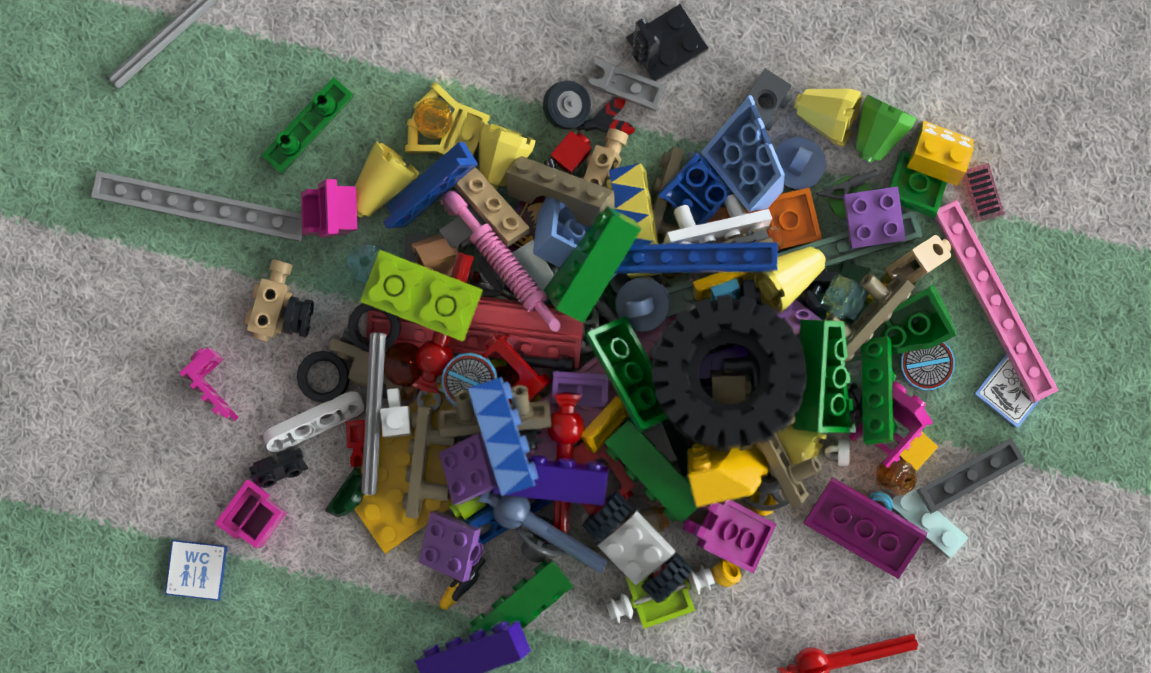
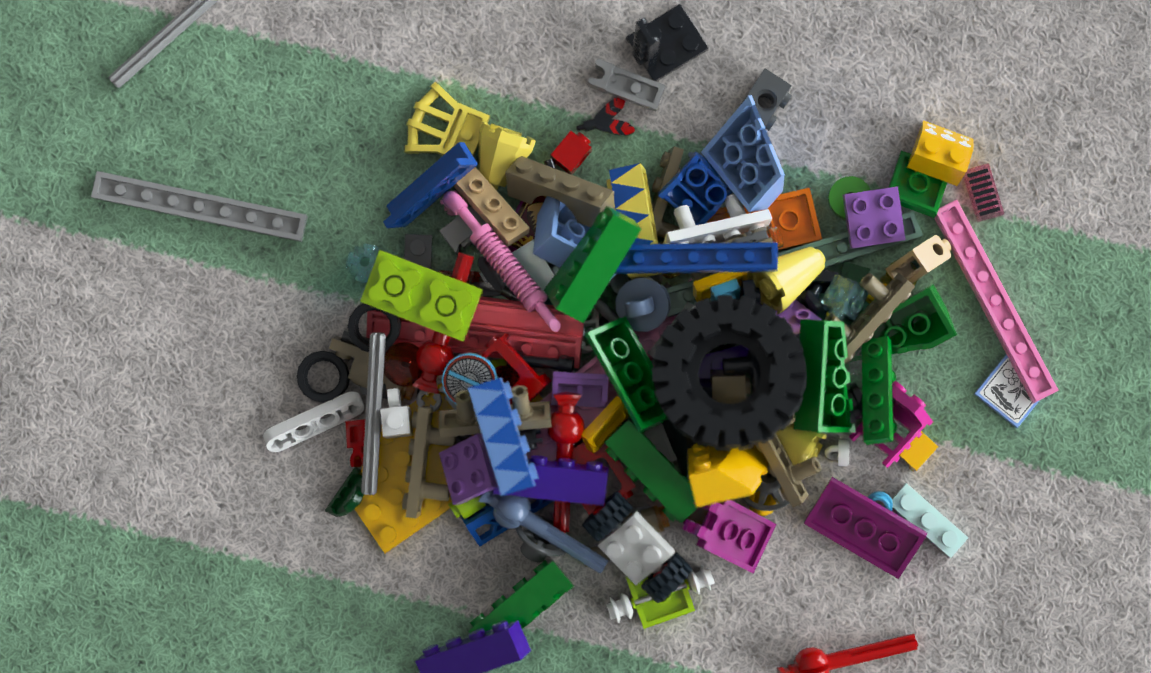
(196, 570): white tile -> none
(203, 363): dark pink plate -> none
(251, 515): dark pink plate -> none
(272, 308): tan brick -> none
(290, 465): black hinge -> none
(298, 316): black wheel -> none
(307, 125): green plate -> none
(329, 210): dark pink plate -> none
(381, 179): light yellow cone -> none
(433, 118): clear yellow wheel -> none
(435, 254): medium nougat brick -> none
(450, 546): medium lavender plate -> none
(458, 588): black piece -> none
(566, 104): black wheel -> none
(604, 157): tan brick -> none
(726, 573): yellow tile -> none
(801, 162): sand blue tile -> none
(830, 112): light yellow cone -> none
(852, 182): dark grey hand -> none
(880, 128): bright green cone -> none
(897, 478): clear orange head -> none
(928, 367): tile -> none
(971, 475): dark grey plate -> none

